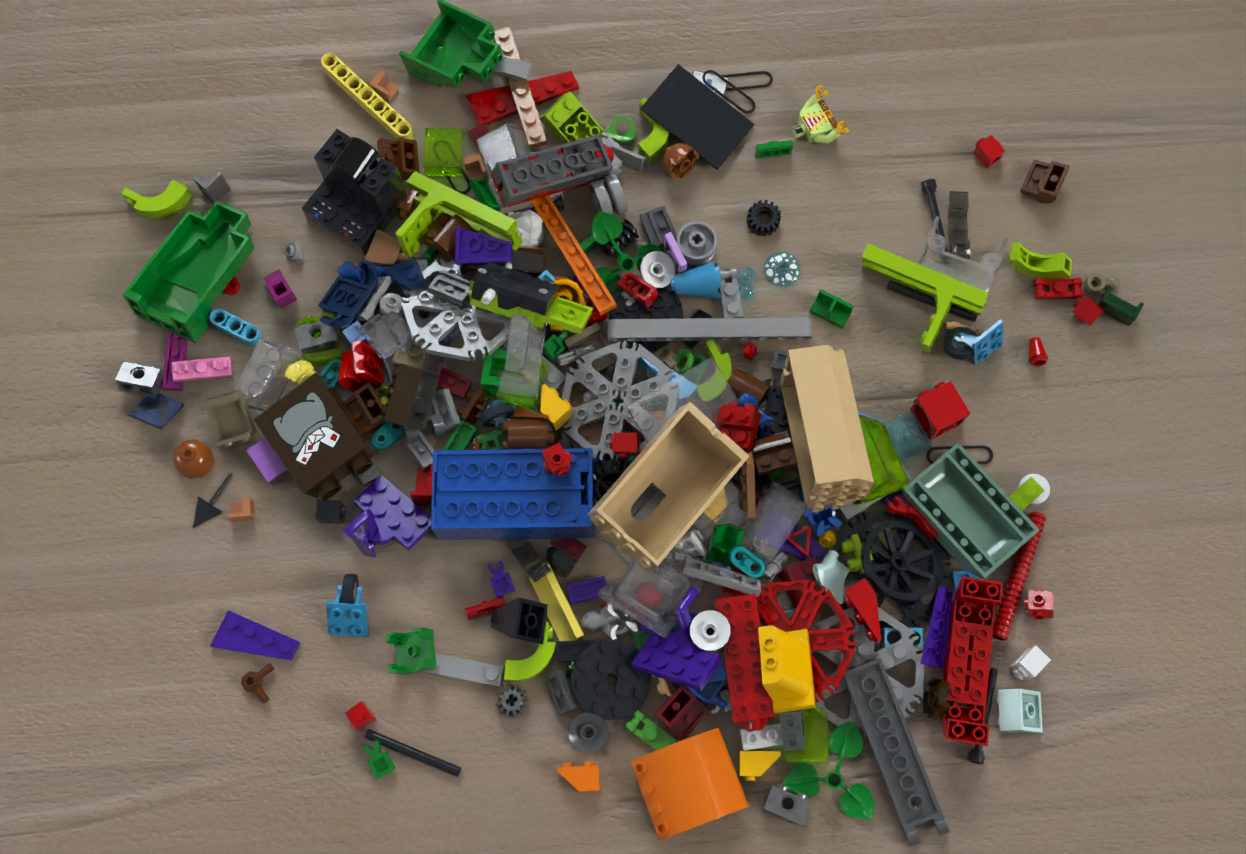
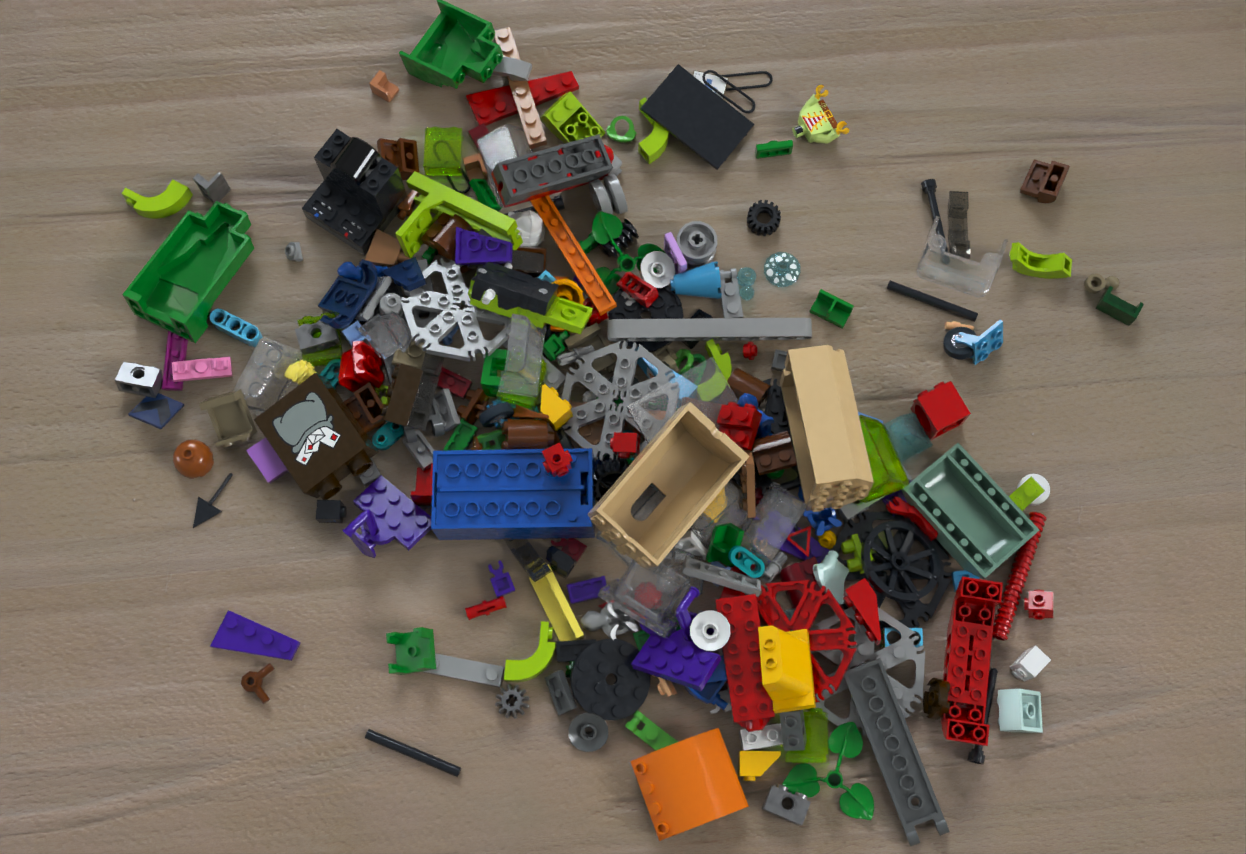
(232, 287): red tile -> none
(242, 510): nougat panel -> none
(280, 289): magenta slope -> none
(347, 613): dark azure plate -> none
(360, 716): red brick -> none
(364, 91): light yellow beam -> none
(380, 762): green plate -> none
(450, 287): dark grey plate -> none
(521, 620): black slope -> none
(583, 778): orange slope -> none
(627, 157): light grey arm -> none
(656, 225): dark grey plate -> none
(679, 160): dark orange cylinder -> none
(681, 712): dark red brick -> none
(937, 637): dark purple wing -> none
(942, 287): lime piece -> none
(965, 447): black piece -> none
(989, 151): red brick -> none
(1037, 352): red cone -> none
(1057, 288): red plate -> none
(1087, 310): red brick -> none

